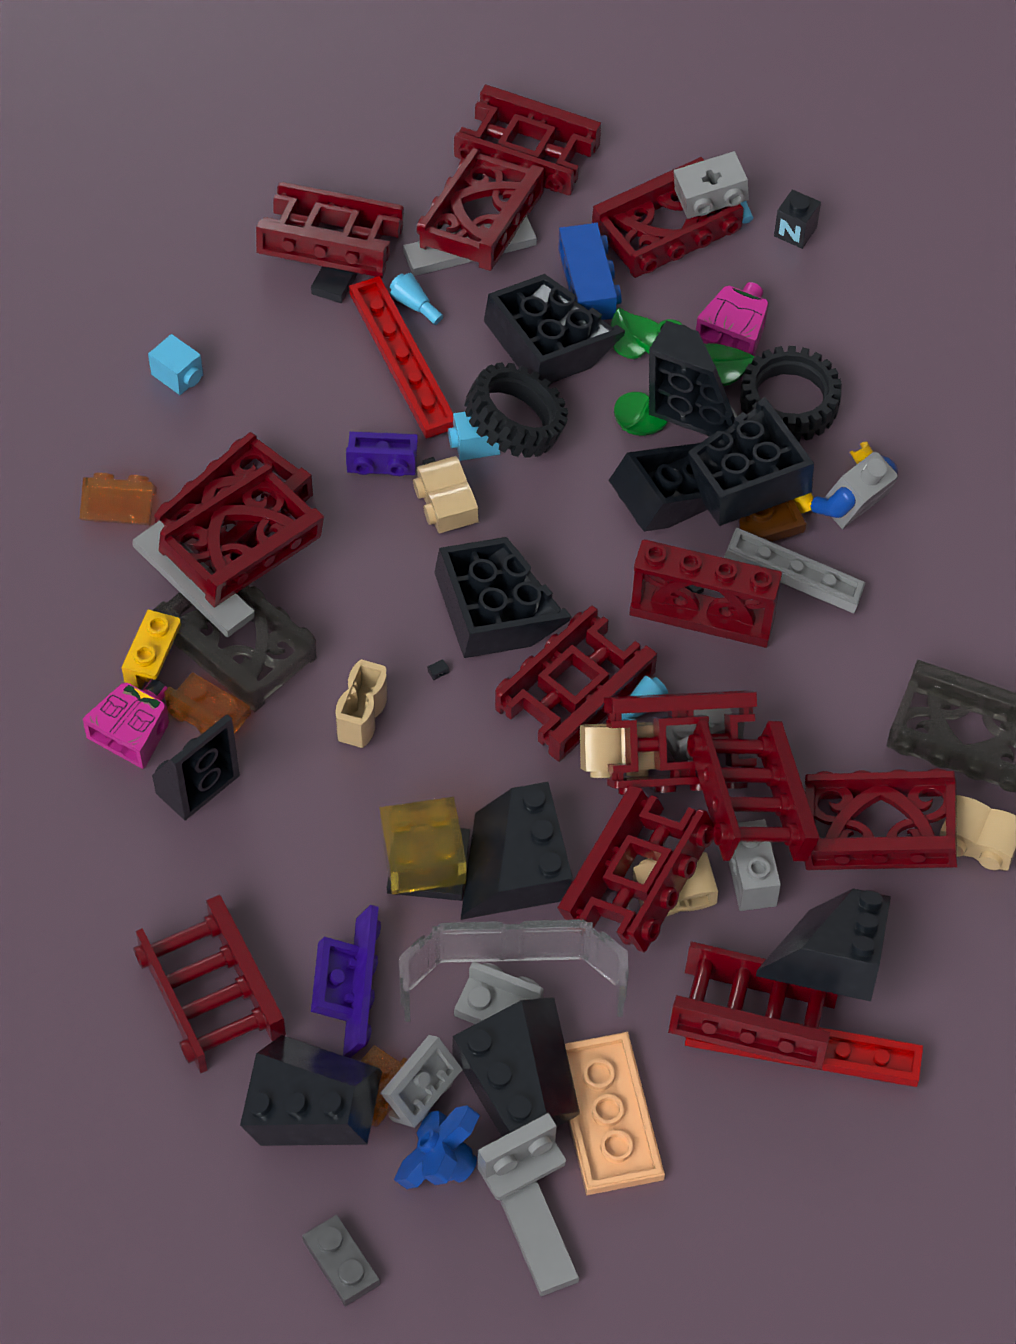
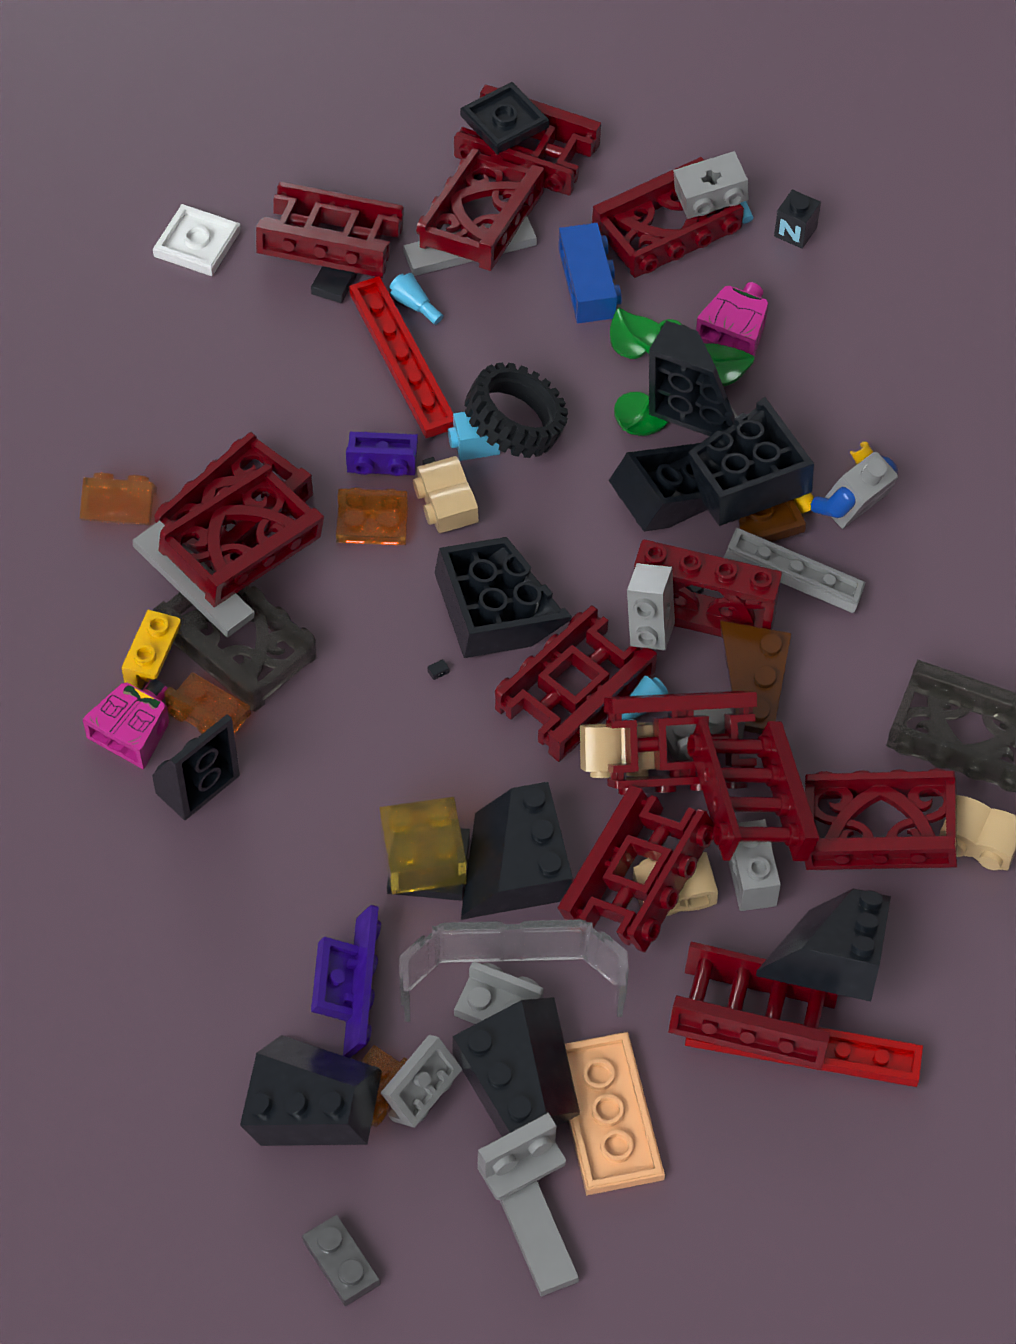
(175, 364): medium azure brick -> none
(196, 240): none -> white tile
(232, 953): dark red fence -> none
(361, 703): tan brick -> none
(372, 516): none -> clear orange bracket
(441, 1150): blue plant -> none
(504, 118): none -> black tile
(548, 329): black wedge -> none
(651, 606): none -> light grey brick
(756, 664): none -> reddish brown wing
(804, 366): black tyre -> none

